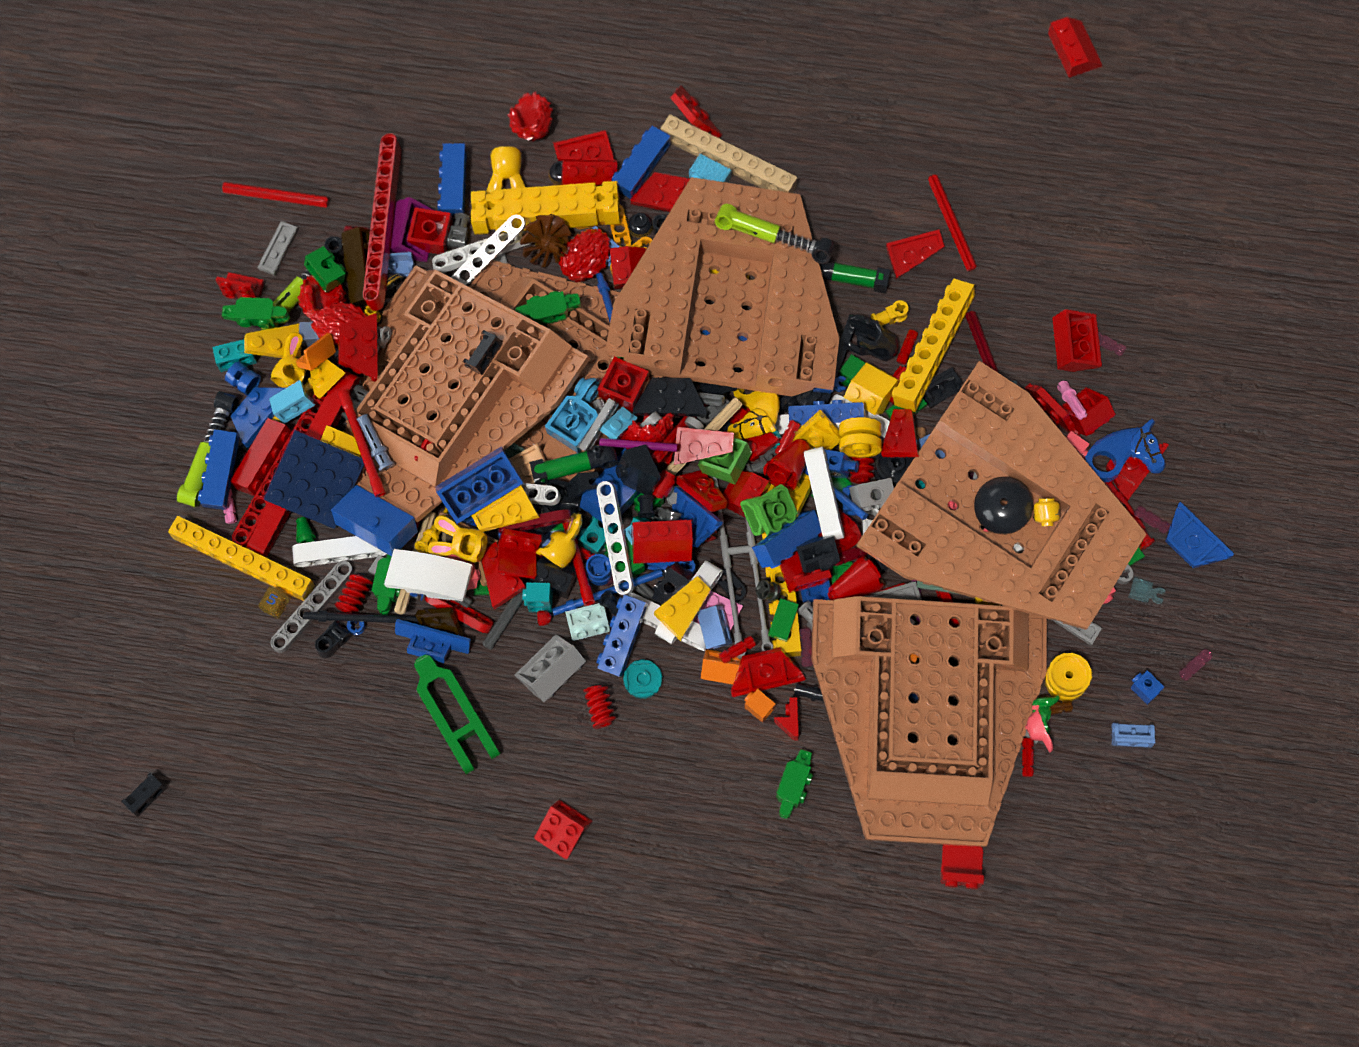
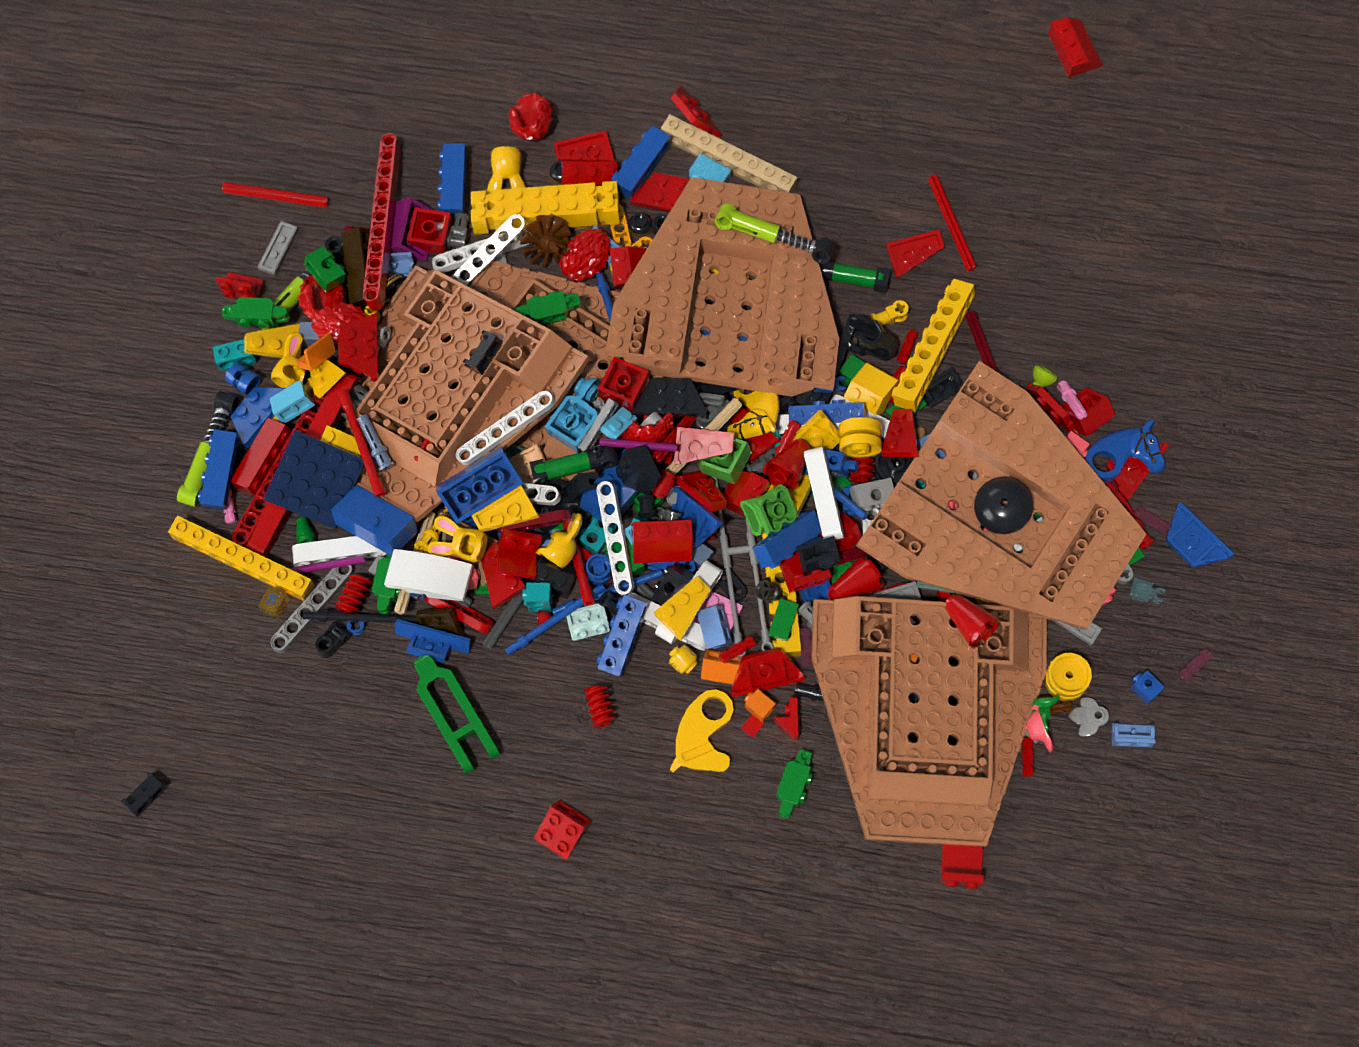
(330, 564): none -> magenta bar
(507, 431): none -> white beam
(522, 641): none -> blue bar
(550, 668): light grey slope -> none
(642, 679): teal tile -> none
(683, 659): none -> yellow head
(692, 741): none -> yellow animal
(693, 423): light grey tile -> none
(701, 554): none -> sand blue brick
(752, 726): none -> red sticker
(971, 620): none -> red cone
(1043, 376): none -> lime brick
(1046, 511): yellow head -> none
(1076, 341): red slope -> none
(1086, 716): none -> light grey plate
(1111, 344): clear pink axle -> none

